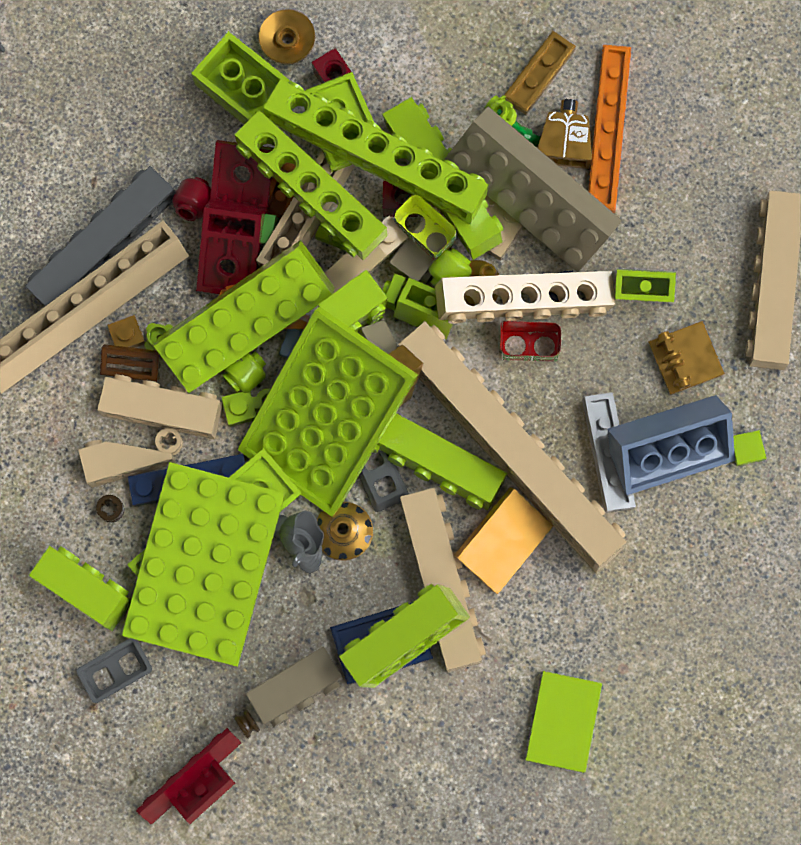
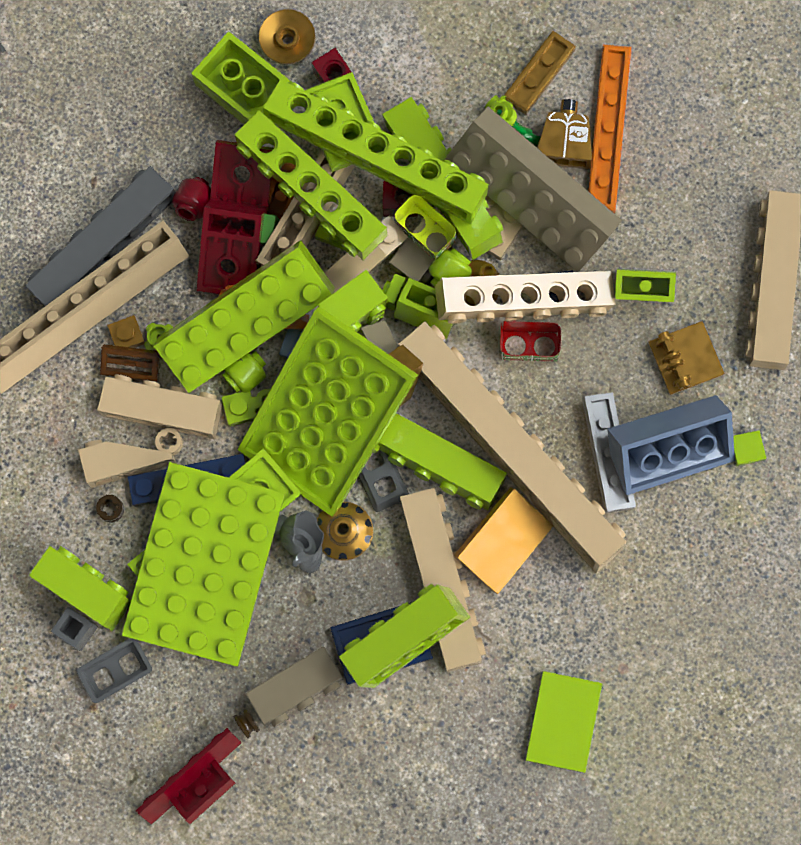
(74, 629): none -> dark grey brick

